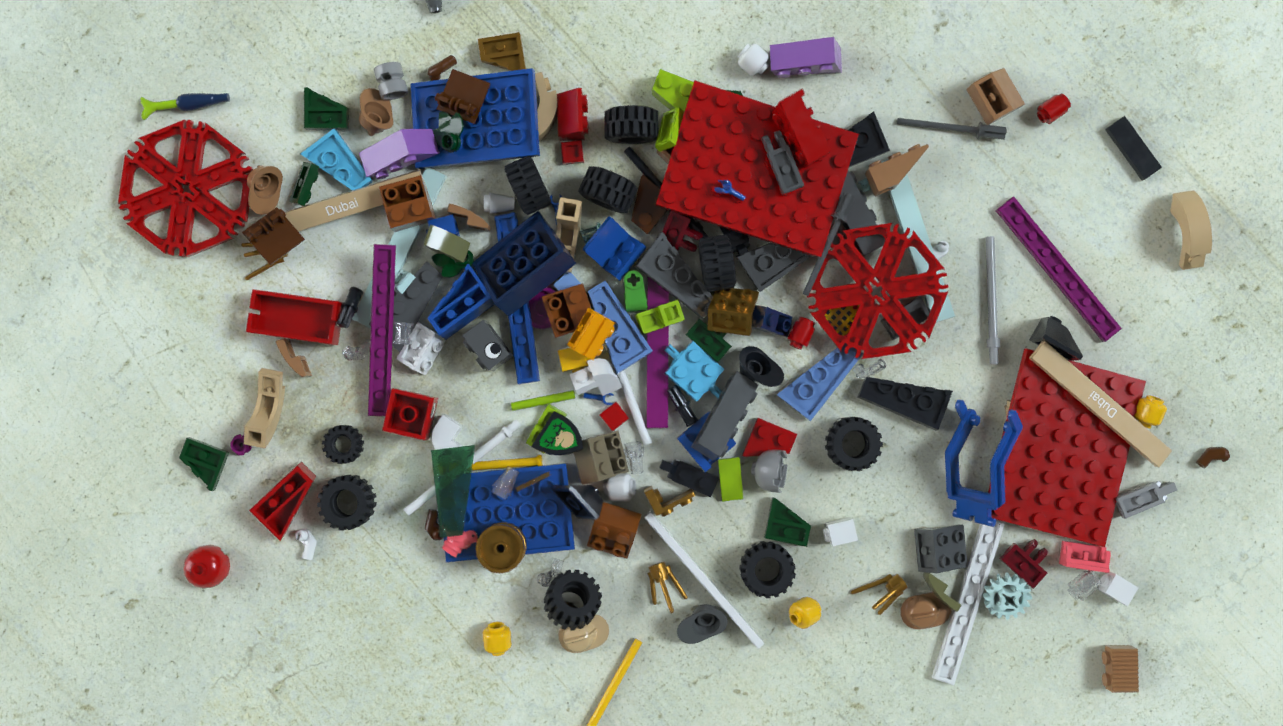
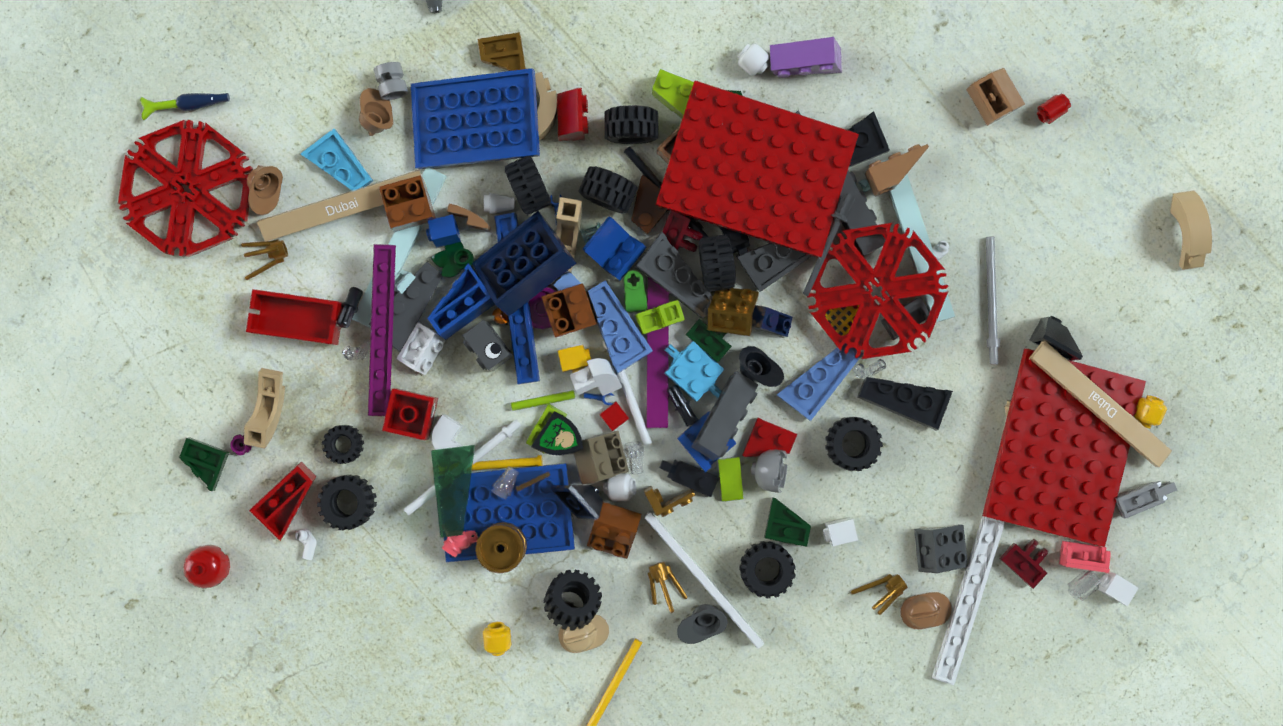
(273, 235): reddish brown hinge -> none
(297, 363): medium nougat slope -> none
(305, 180): dark green plate -> none
(323, 113): dark green wing -> none
(398, 152): medium lavender wedge -> none
(403, 333): clear bush -> none
(431, 525): reddish brown arm -> none
(440, 67): reddish brown arm -> none
(446, 243): olive slope -> none
(449, 131): dark green plate -> none
(463, 96): reddish brown hinge -> none
(500, 316): none -> orange hinge
(546, 578): clear arm -> none
(572, 152): red tile -> none
(591, 334): light orange brick -> none
(669, 129): lime tile -> none
(727, 188): blue hand -> none
(783, 164): dark grey hinge -> none
(800, 129): red wedge -> none
(801, 333): red brick -> none
(805, 612): yellow head -> none
(938, 588): olive slope -> none
(971, 502): blue piece -> none
(982, 130): dark grey piece -> none
(1002, 604): light aqua gear -> none
(1058, 269): magenta tile -> none
(1120, 668): medium nougat brick -> none
(1133, 148): black tile -> none
(1213, 453): reddish brown arm -> none

